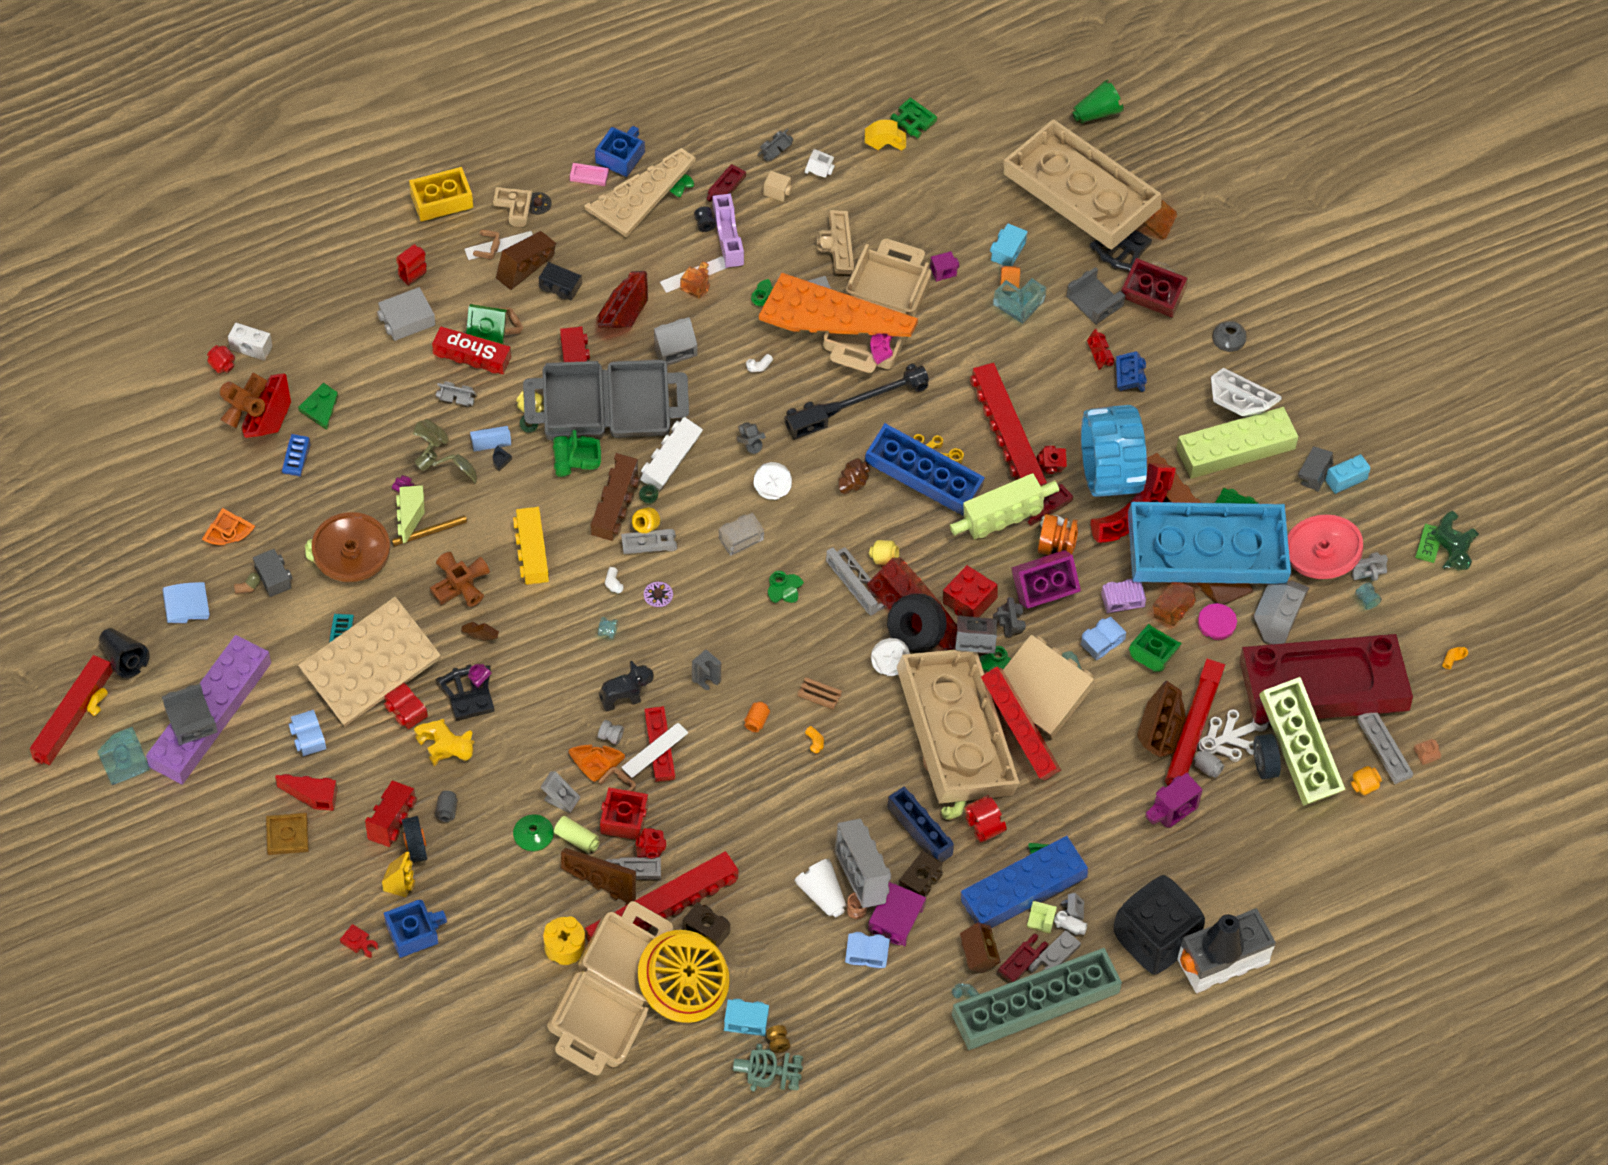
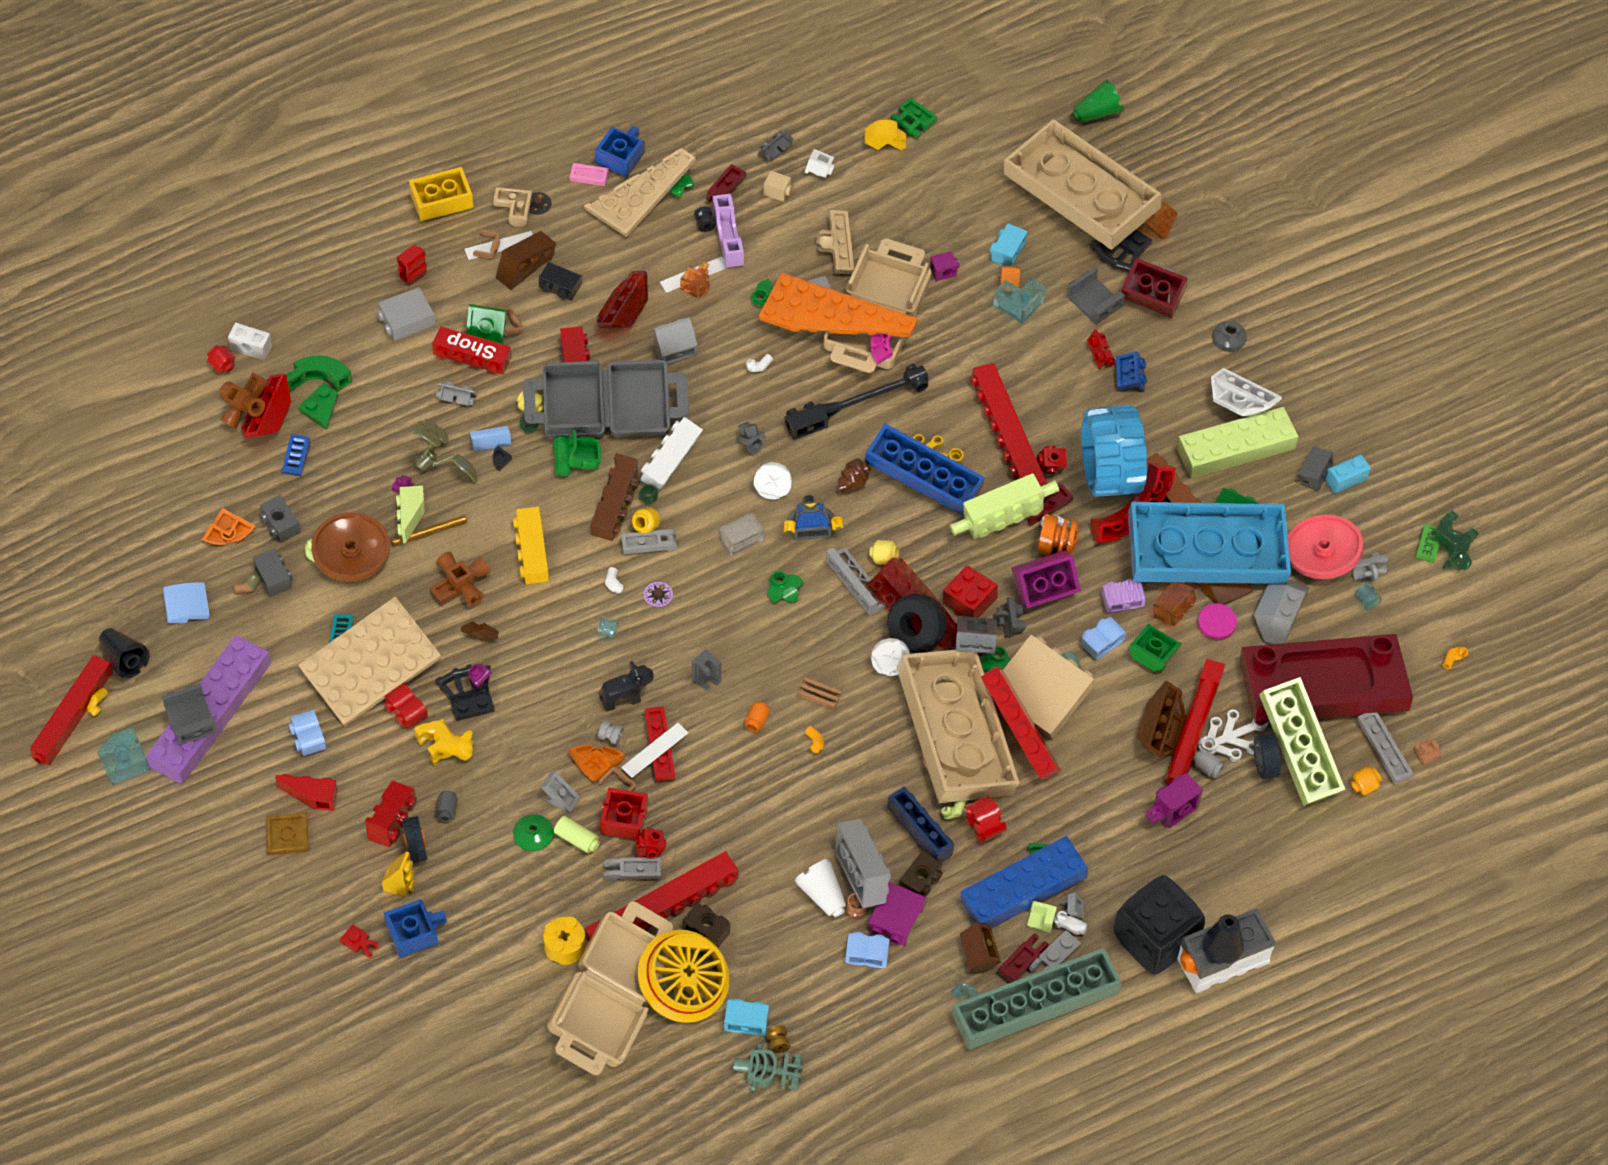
(278, 509): none -> dark grey brick
(319, 368): none -> green arch
(601, 873): reddish brown wing -> none
(811, 520): none -> torso

